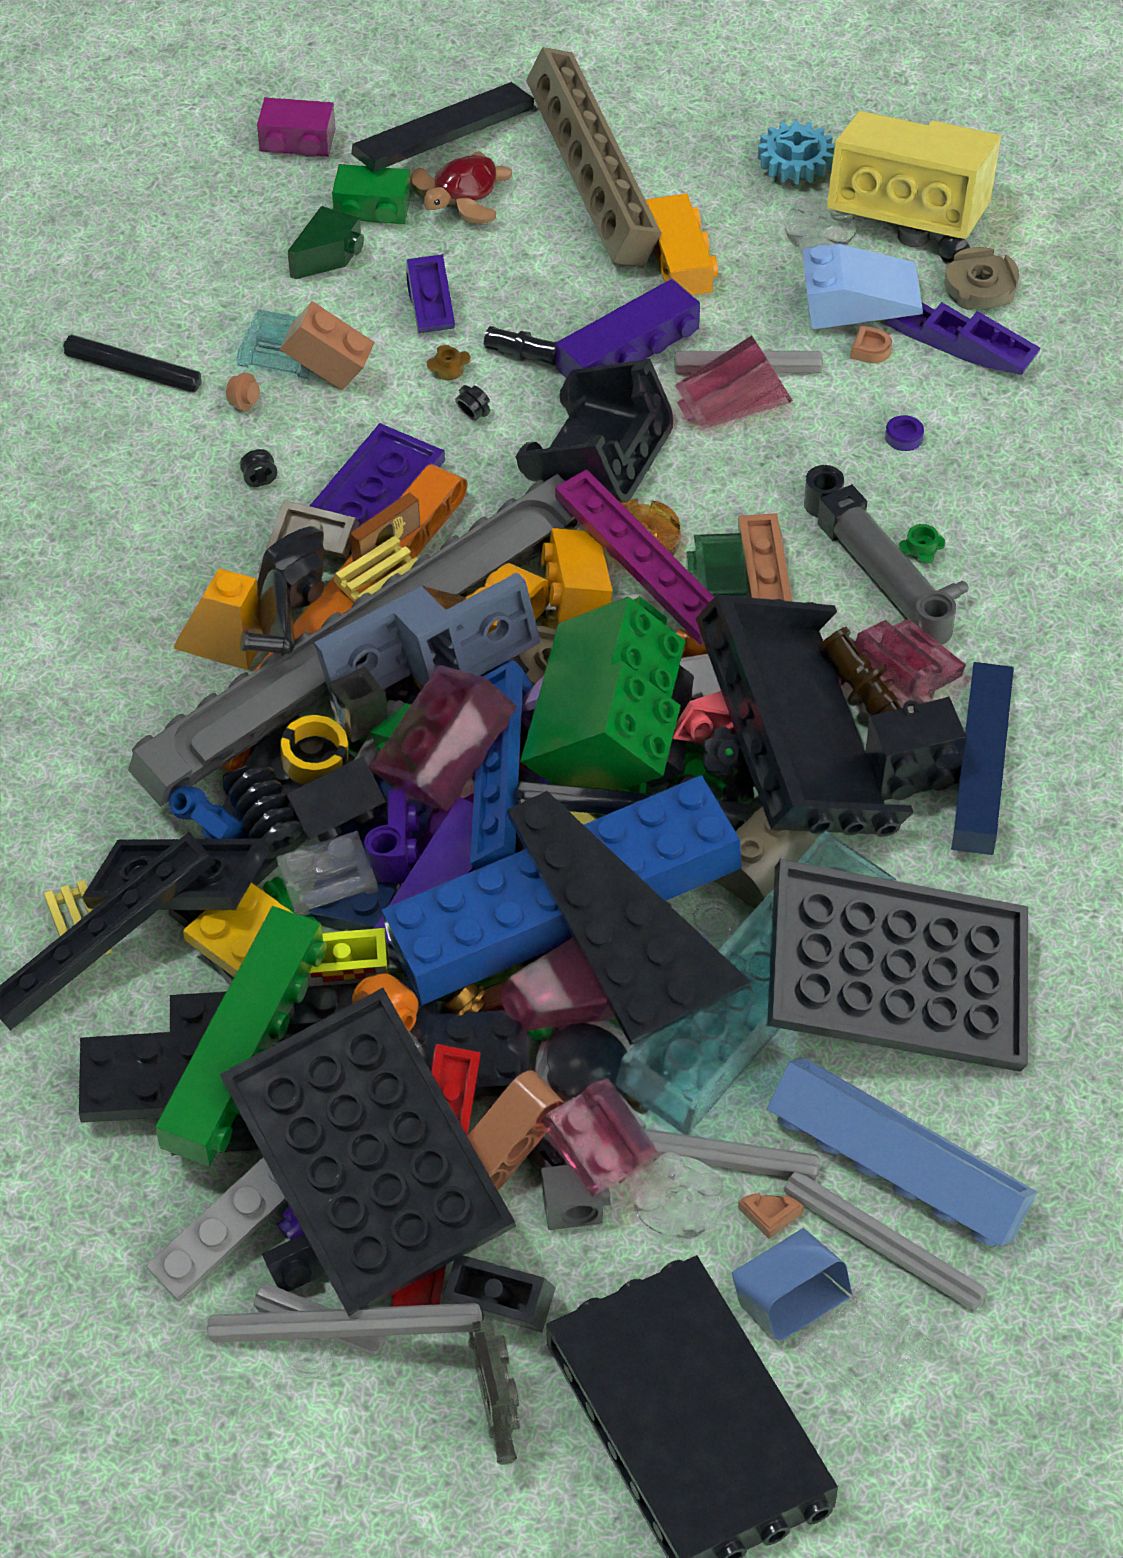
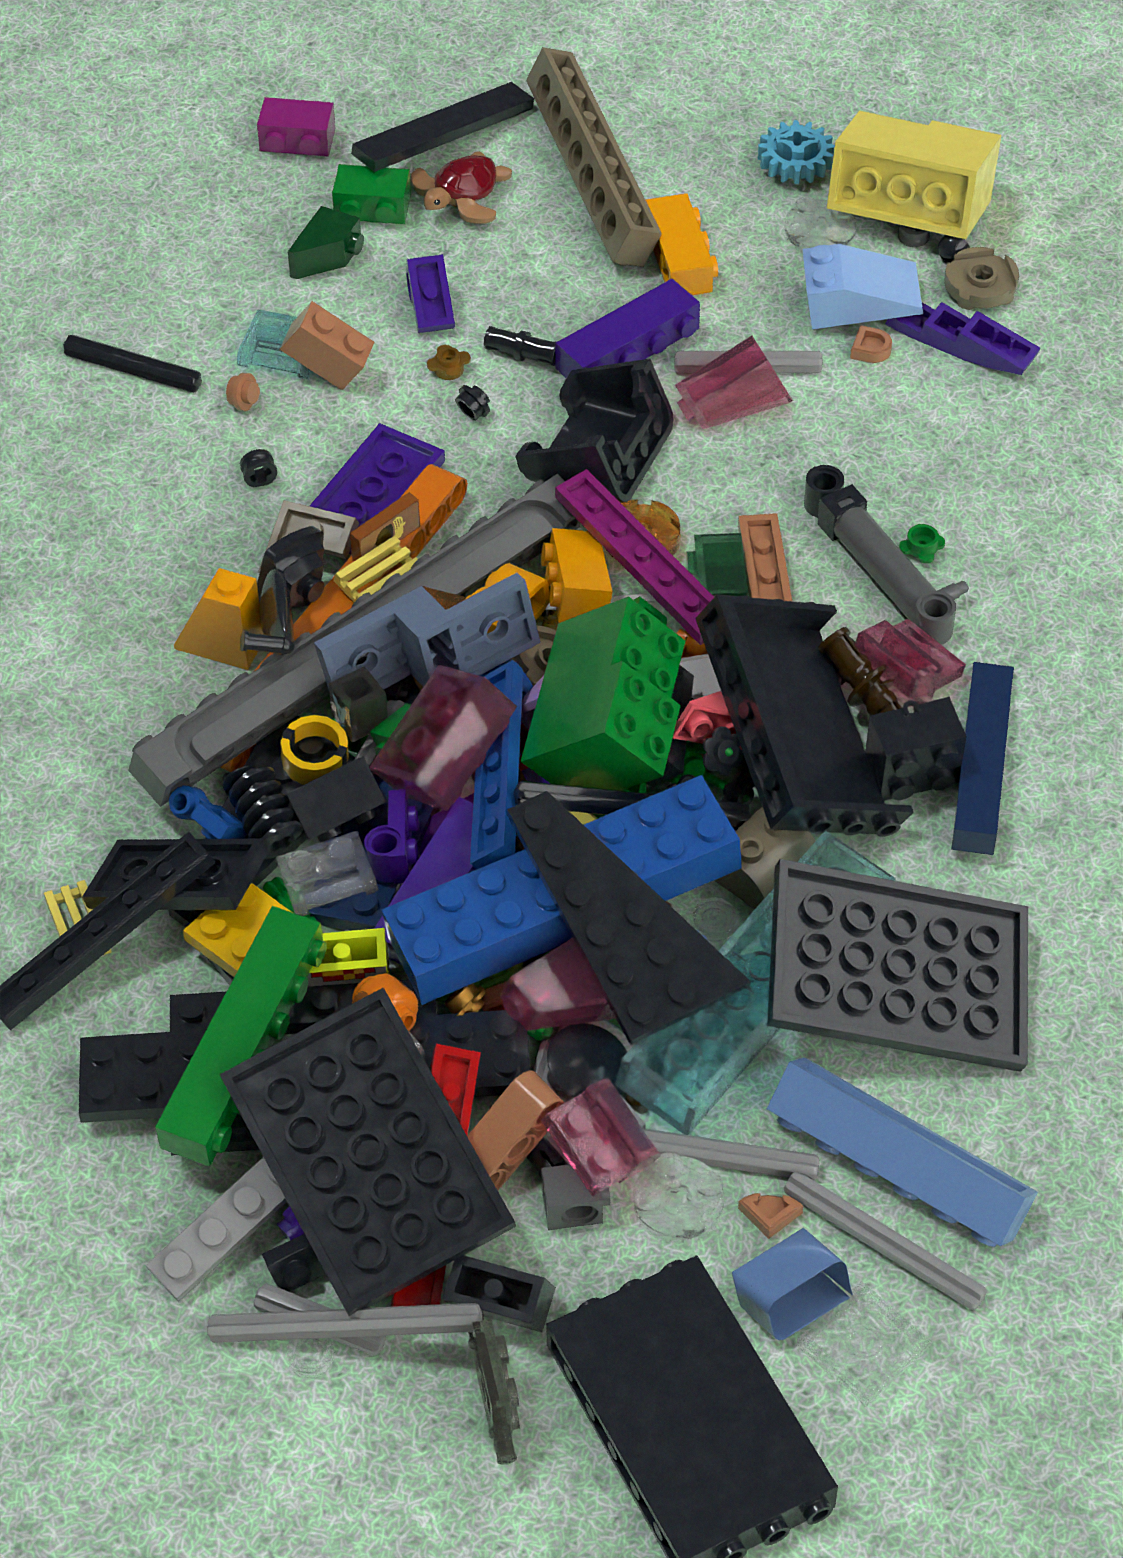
(904, 433): dark purple tile -> none

